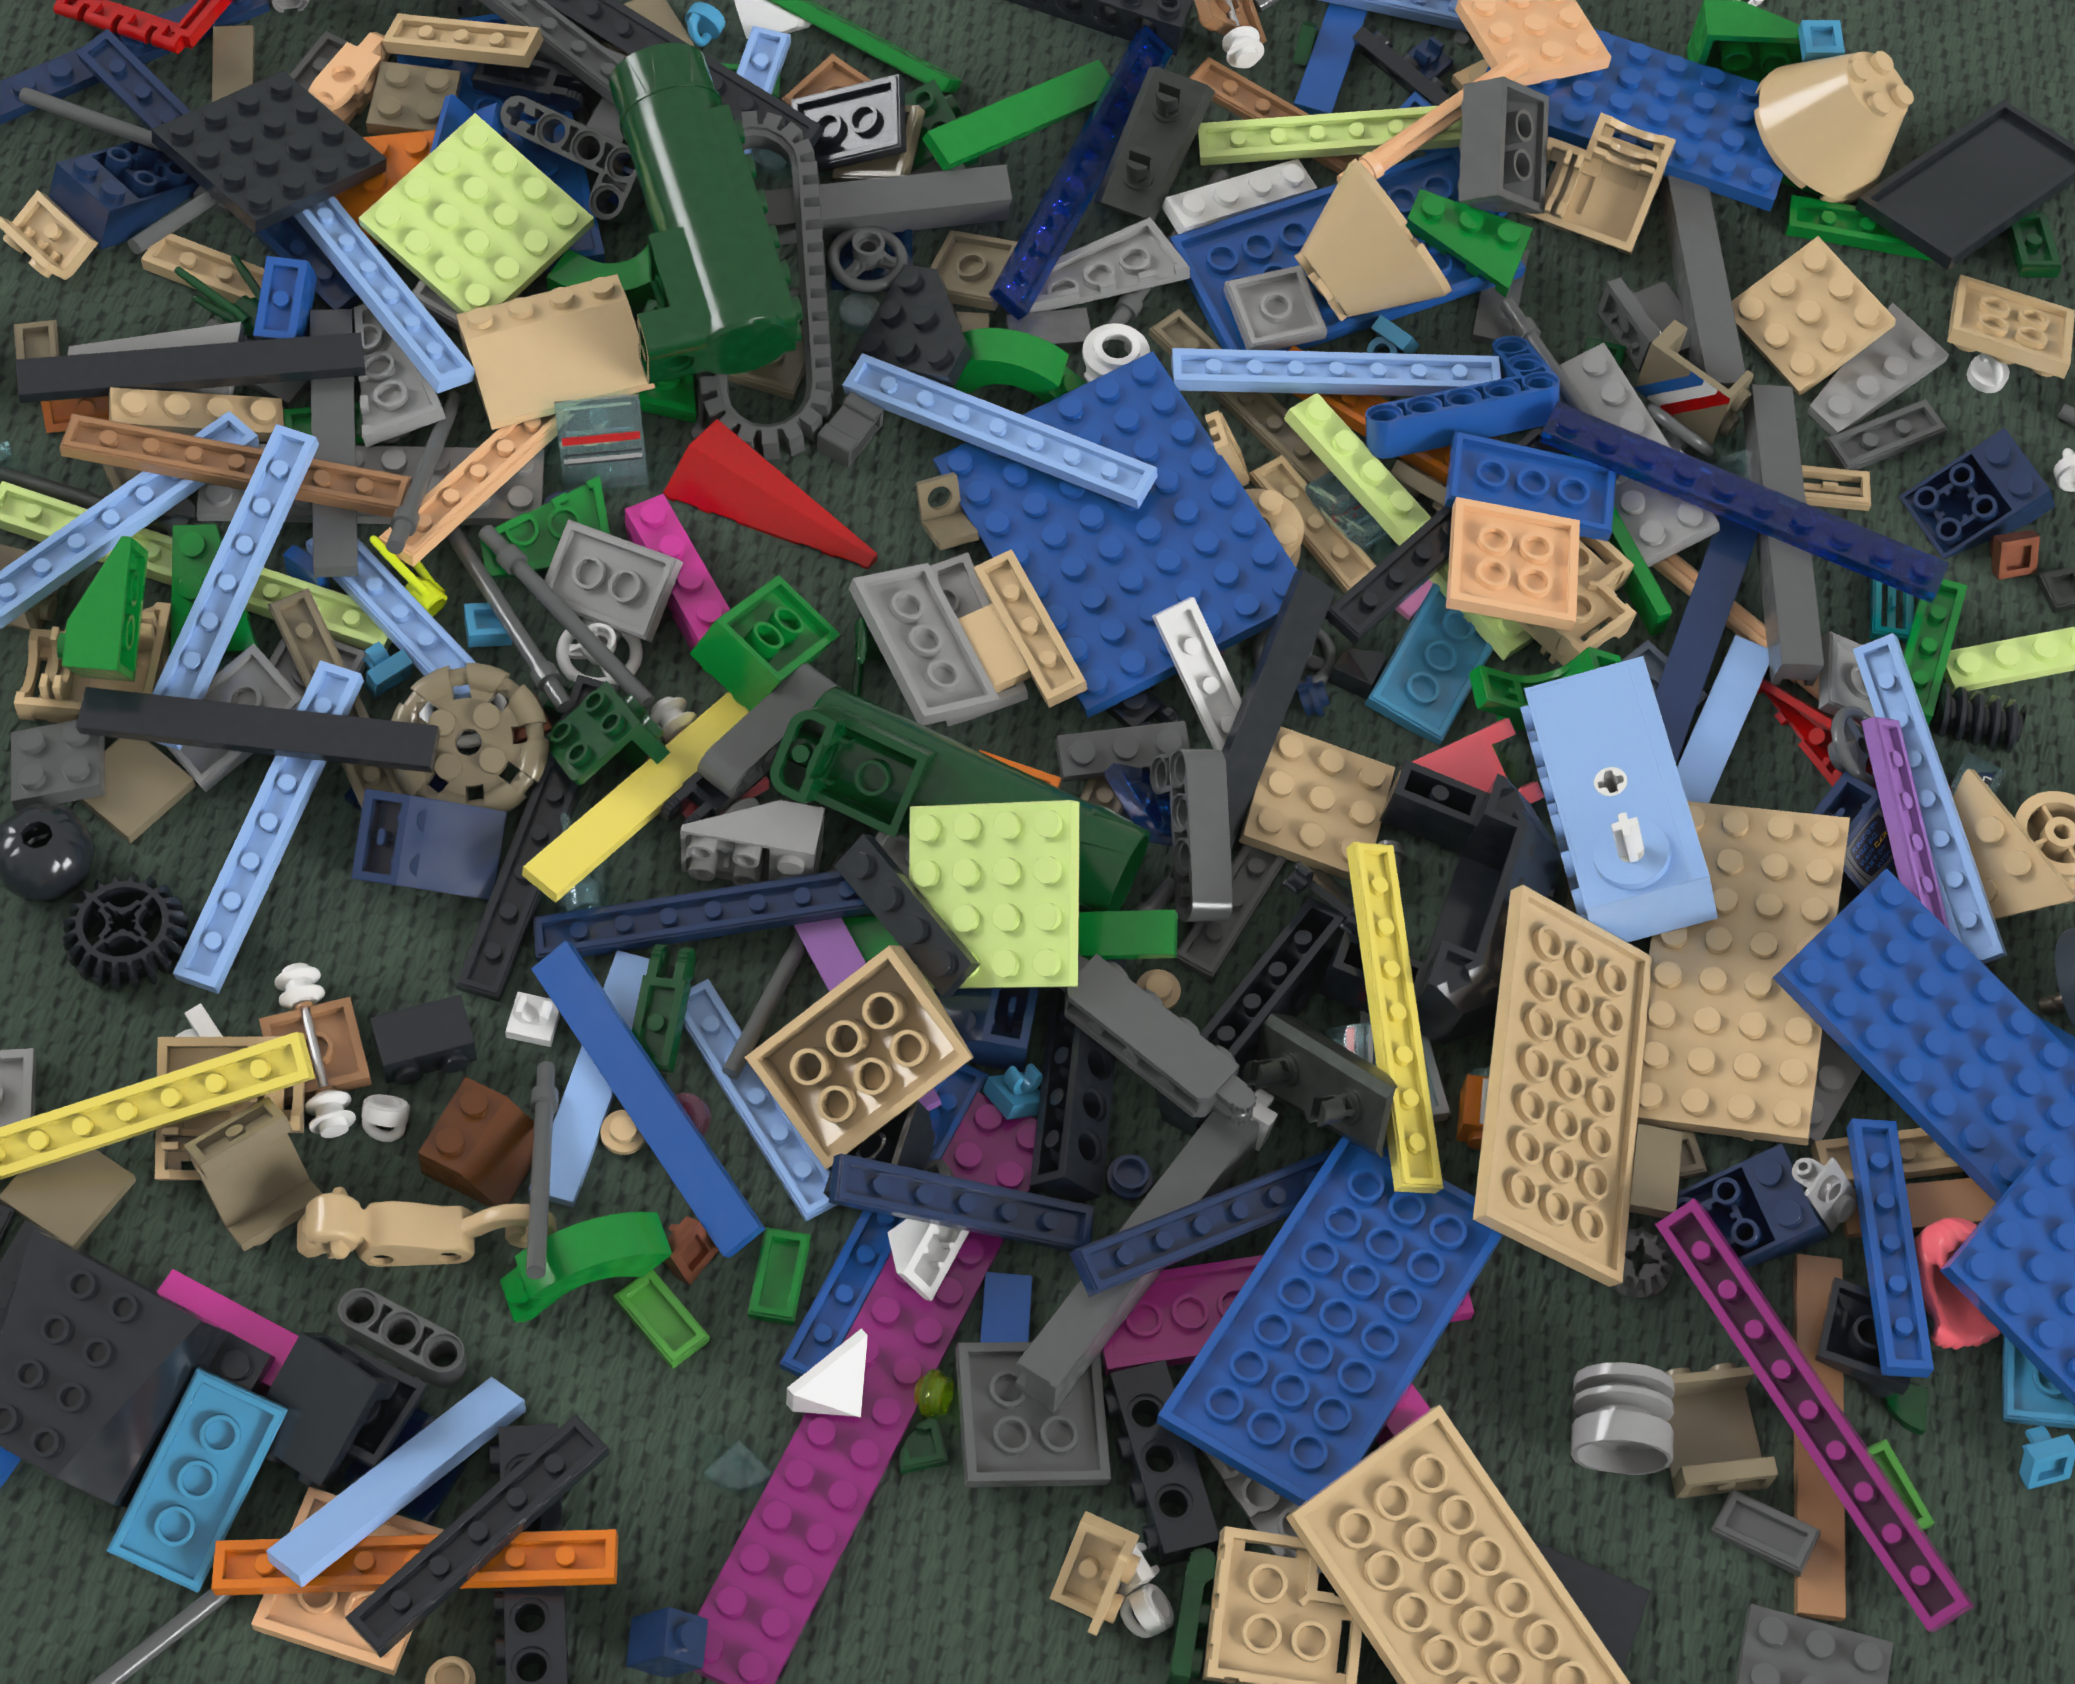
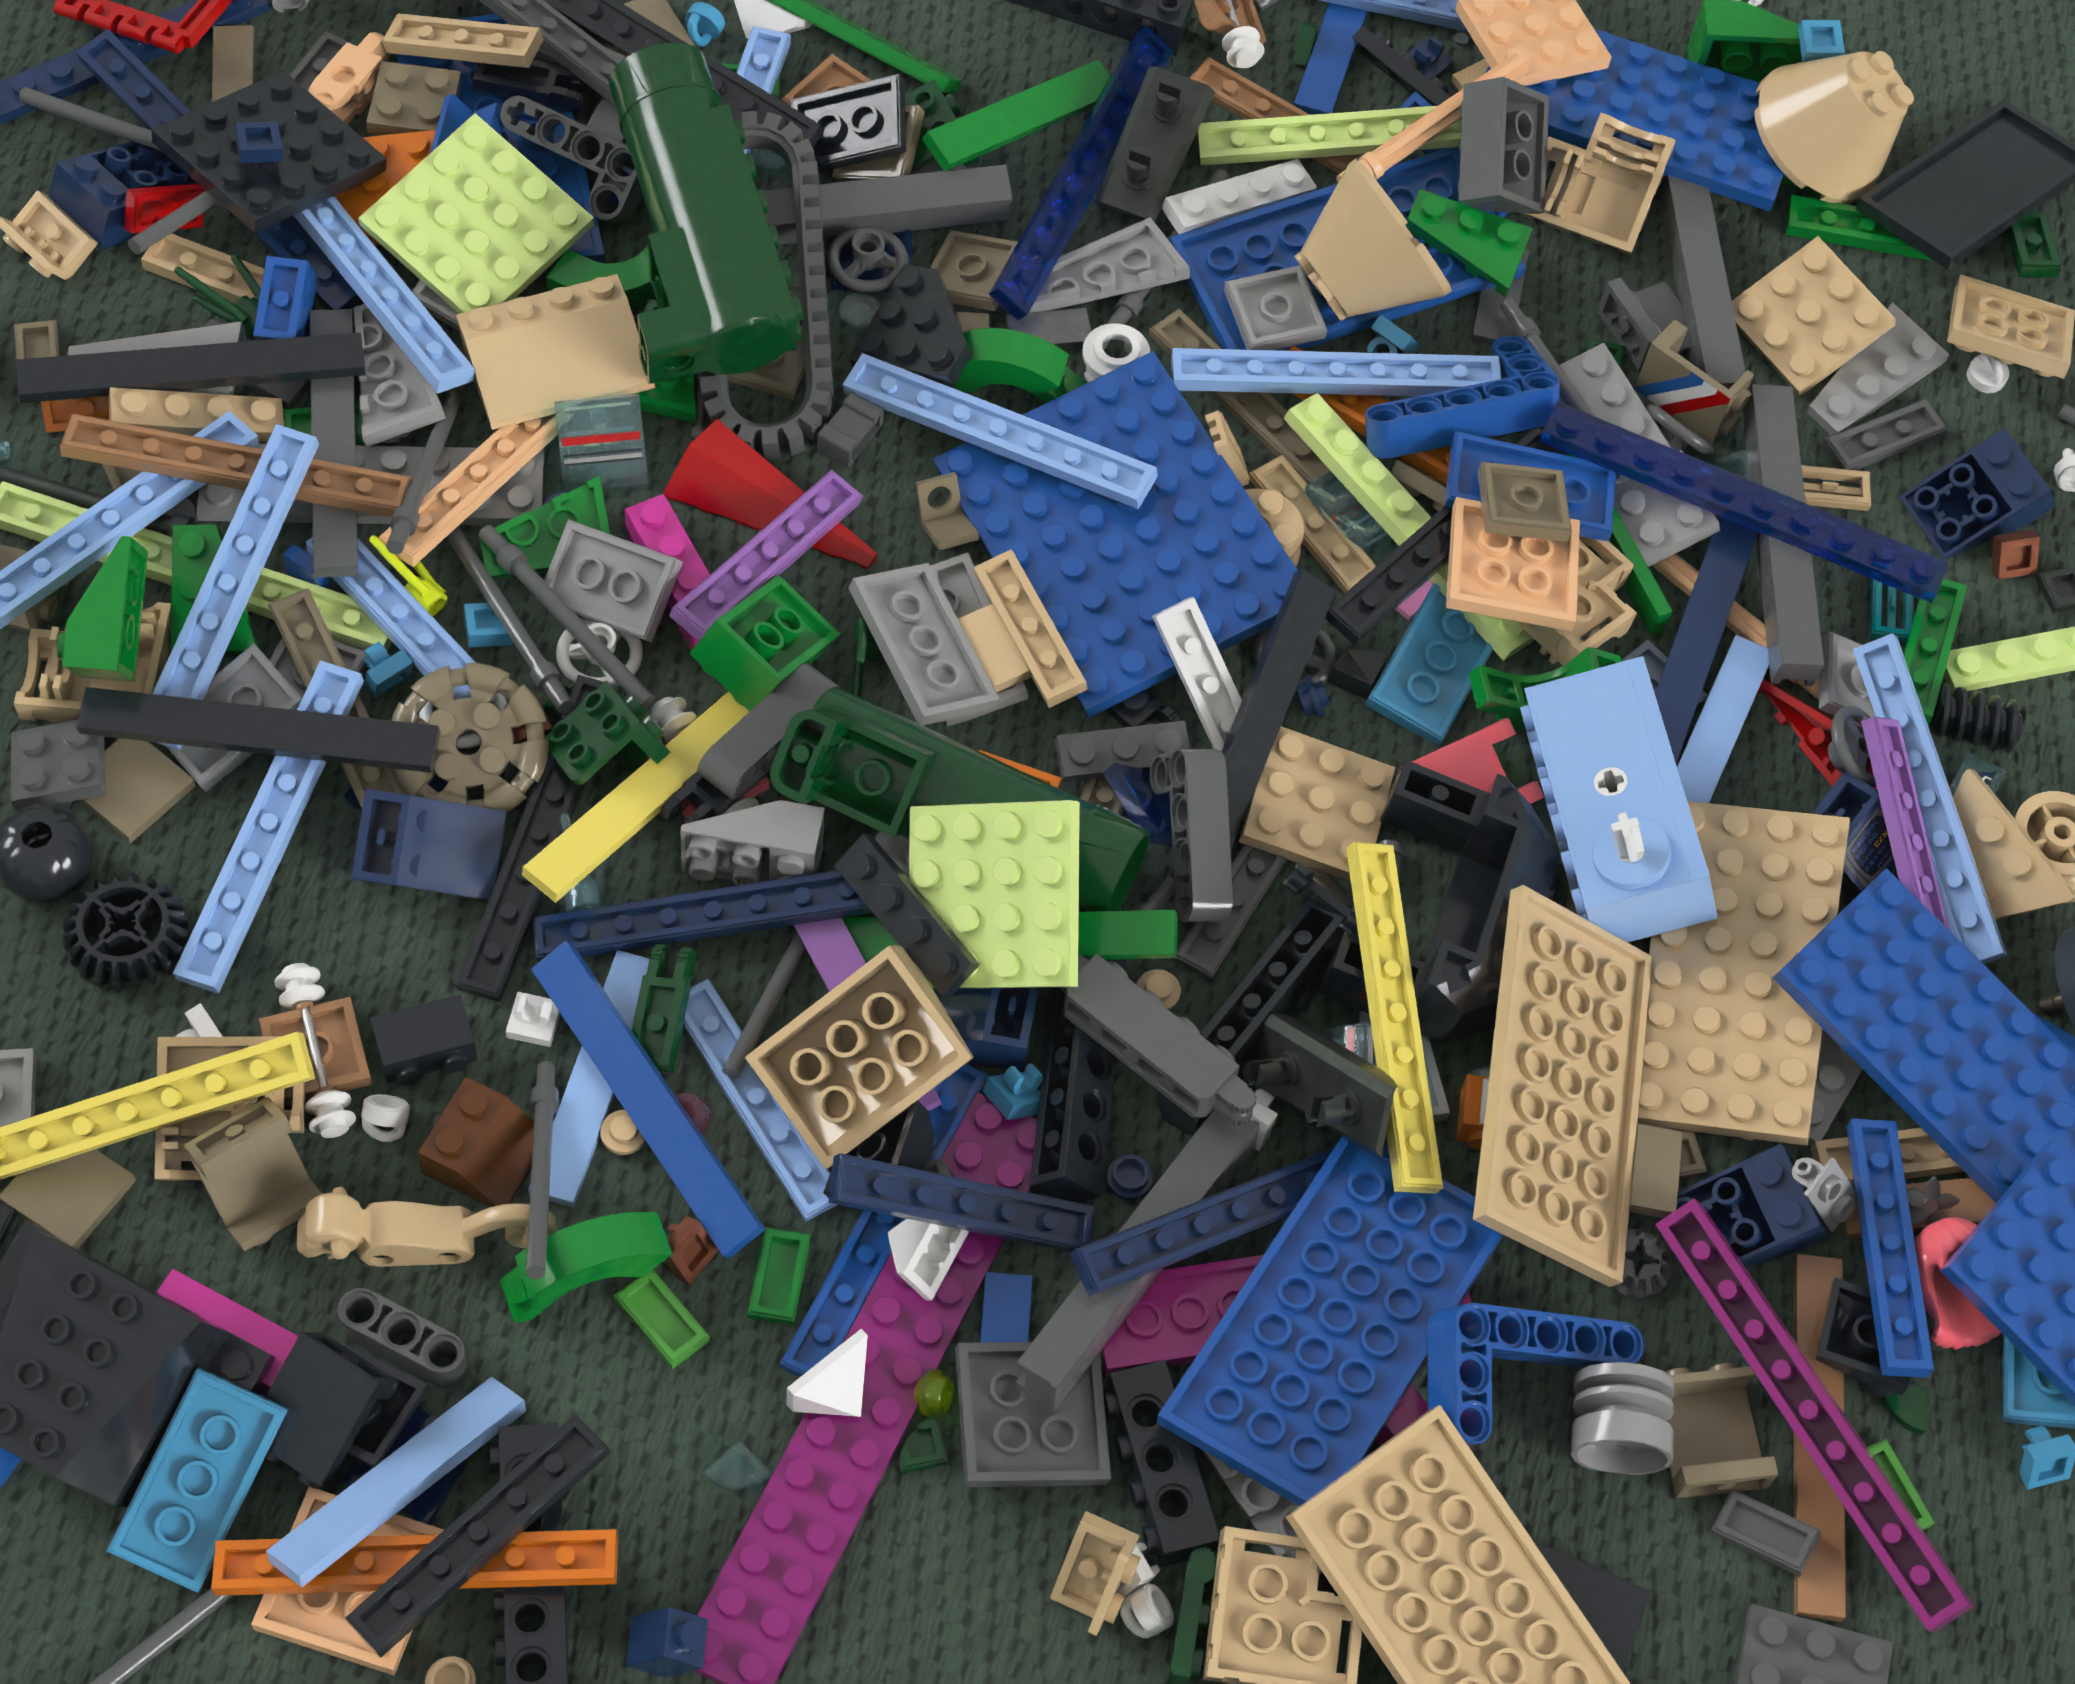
(152, 204): none -> red plate
(258, 142): none -> dark blue plate
(767, 553): none -> medium lavender tile
(1471, 1334): none -> blue beam
(1524, 501): none -> dark tan tile
(1929, 1203): none -> dark grey plant

